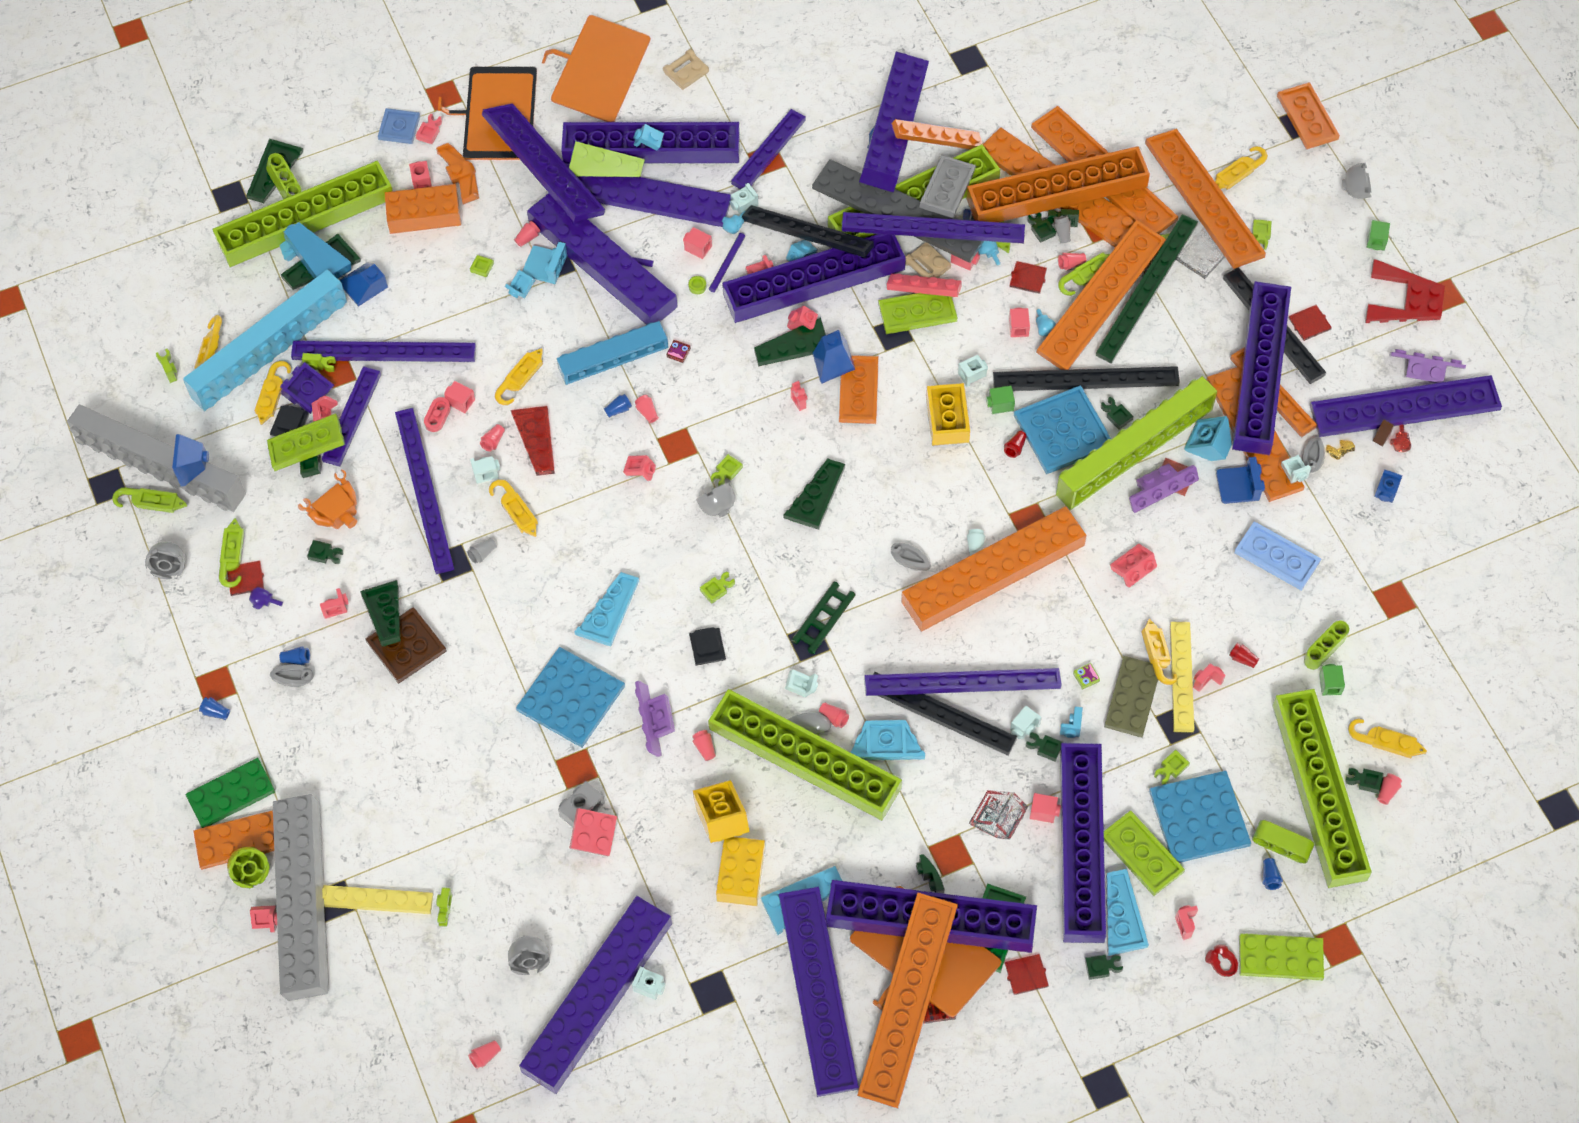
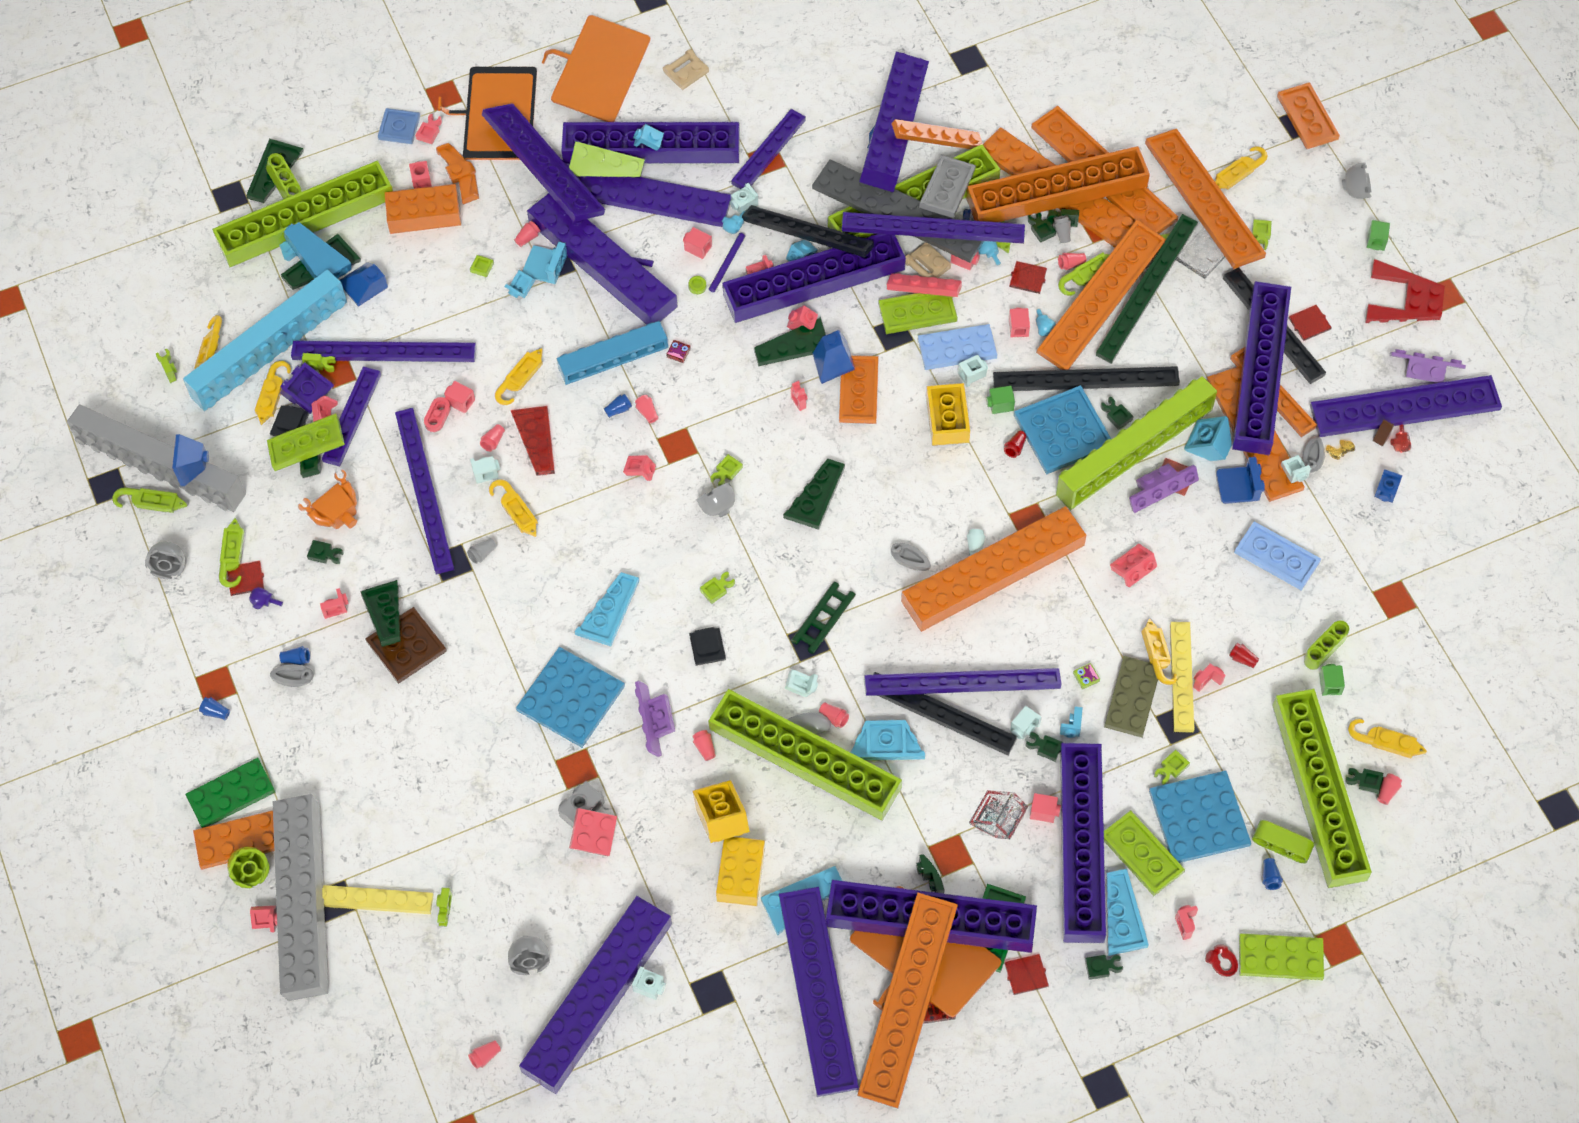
(956, 346): none -> light blue plate

